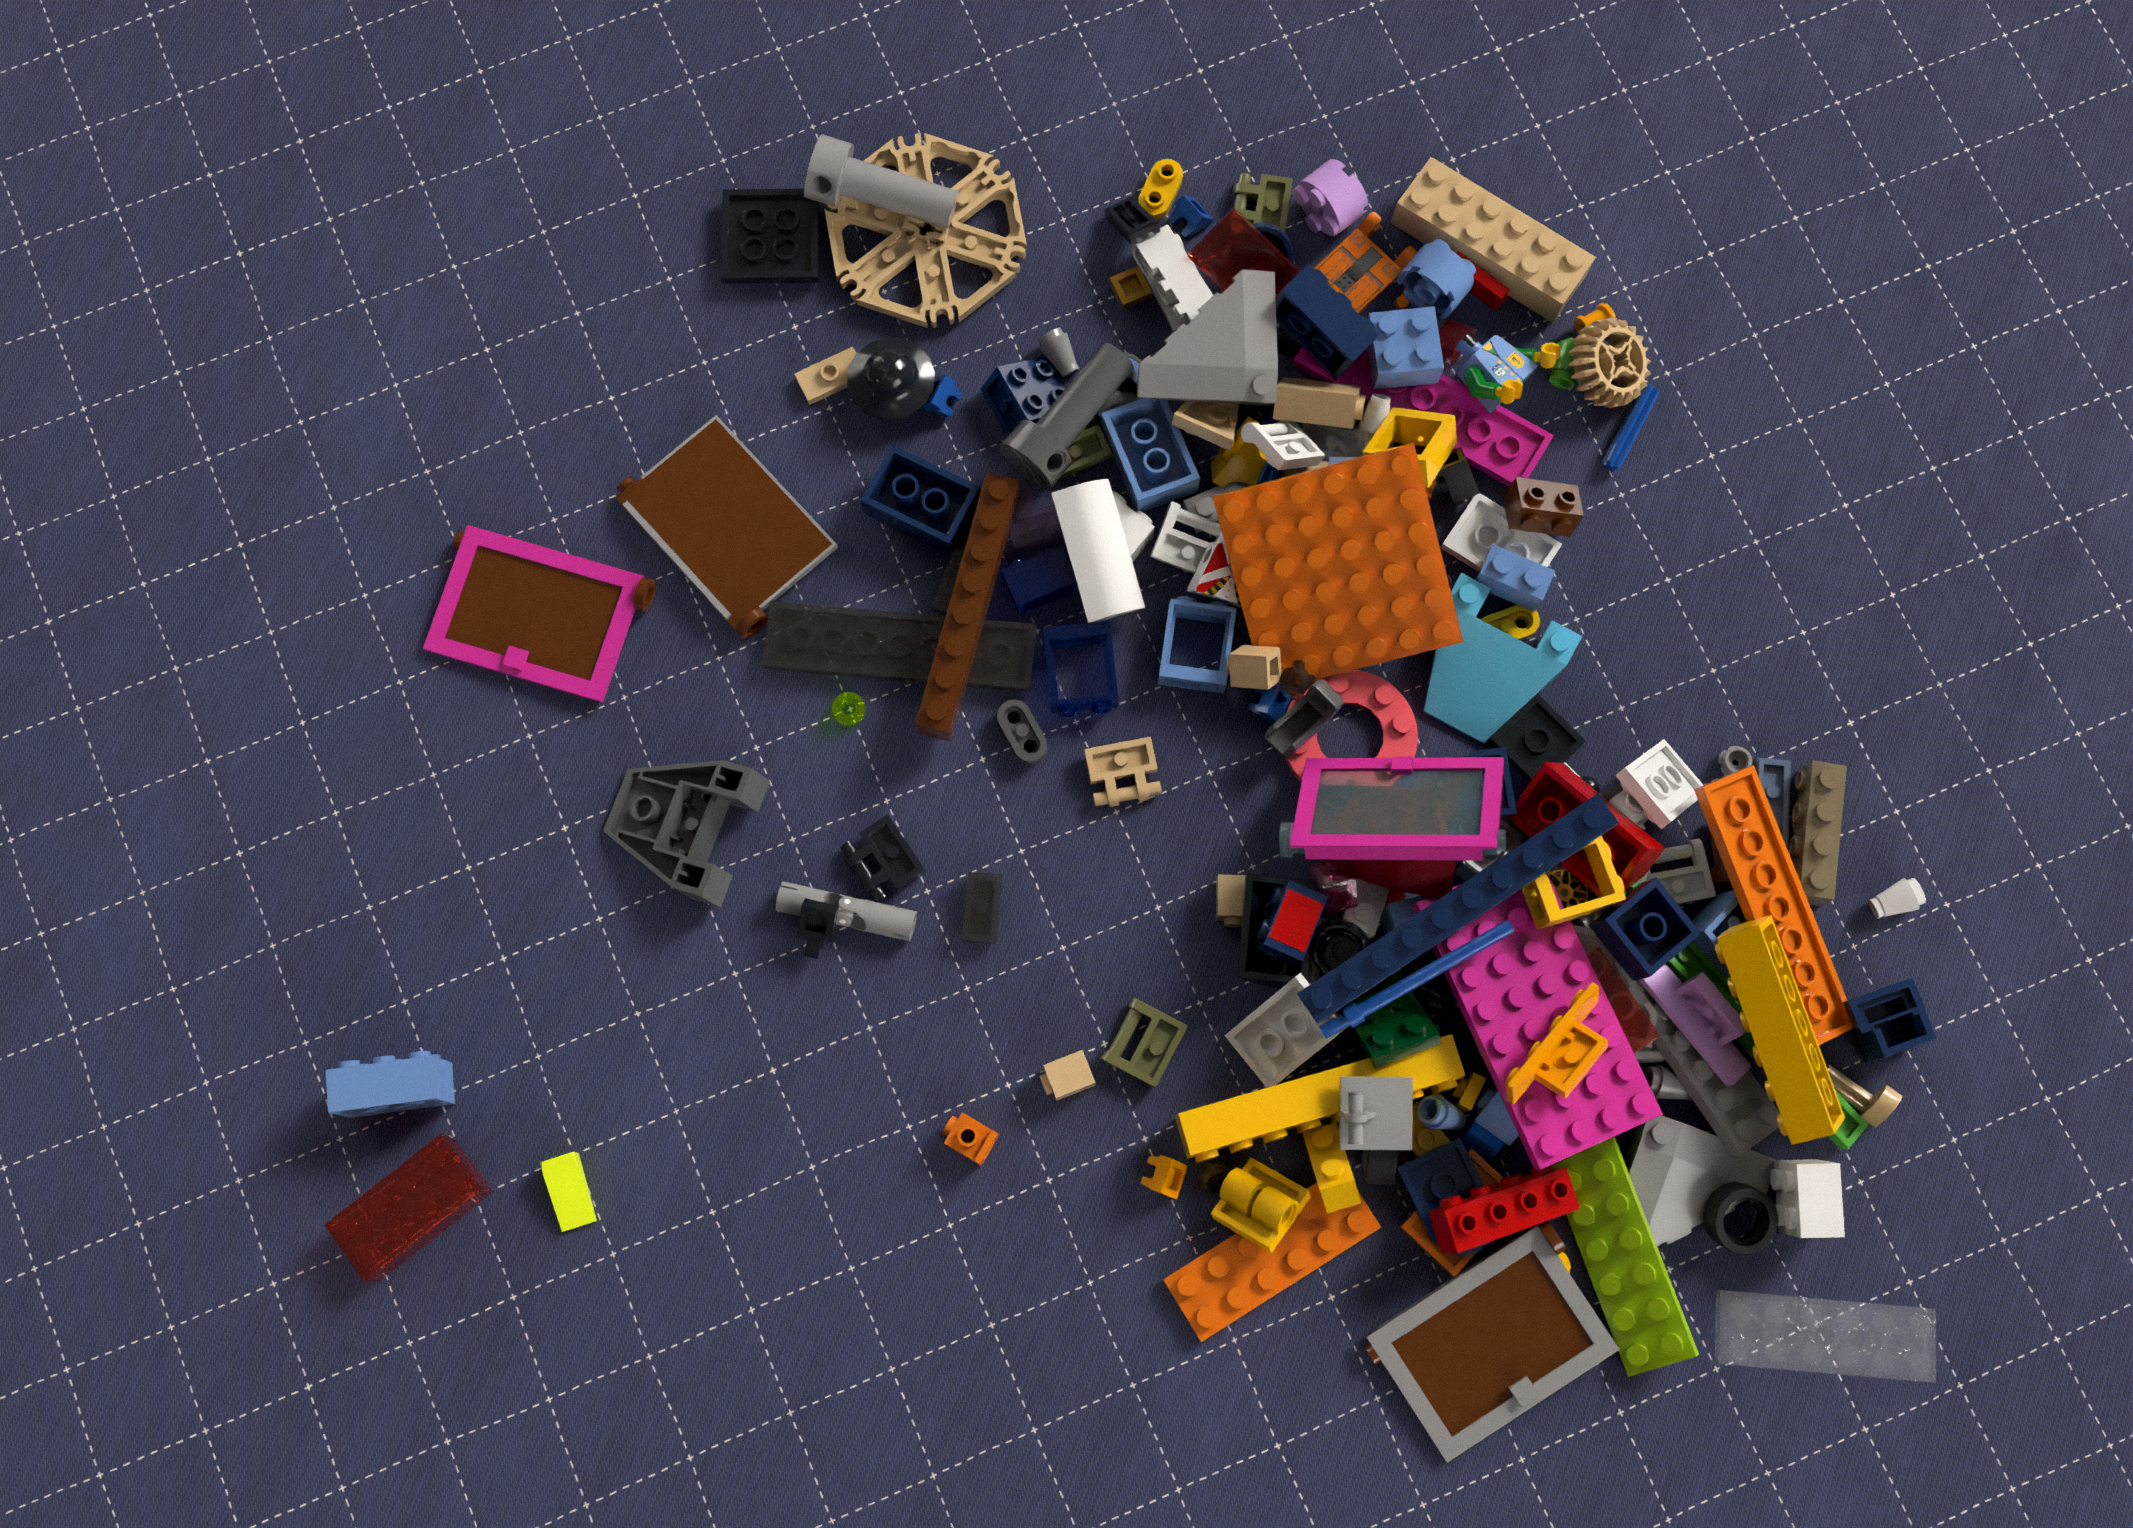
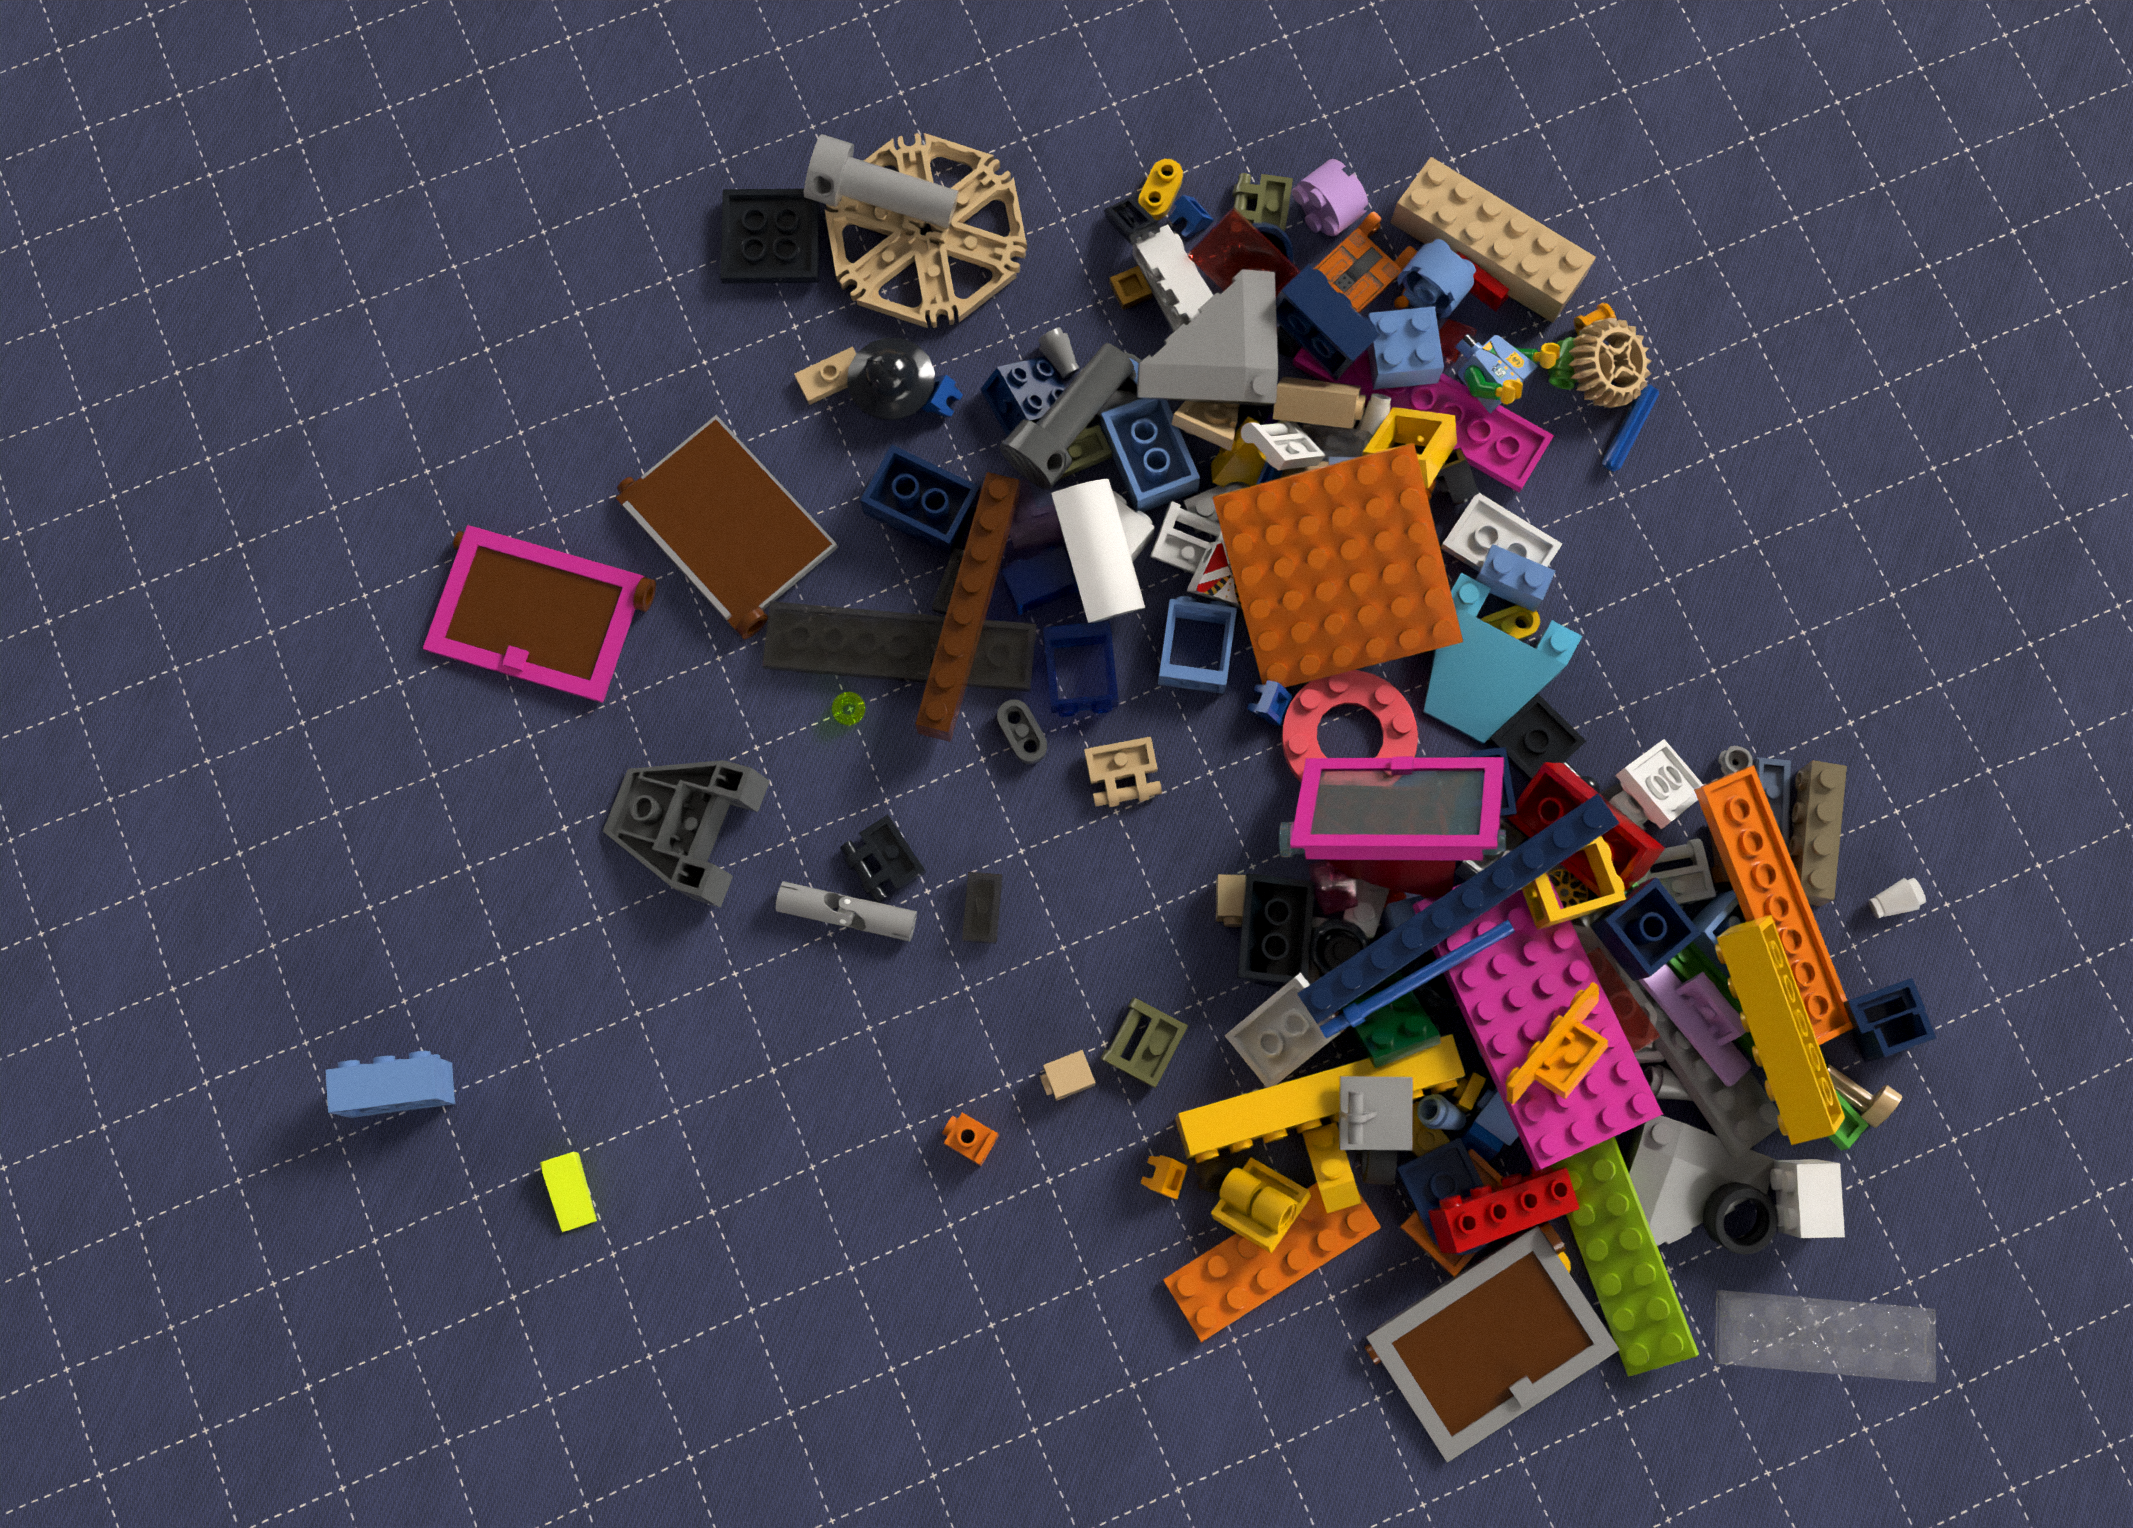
(408, 1208): clear red brick -> none
(818, 924): black plate -> none
(1254, 667): tan brick -> none
(1289, 683): clear smoke plate -> none
(1291, 922): brick -> none
(1304, 719): dark grey animal -> none
(1543, 506): reddish brown brick -> none

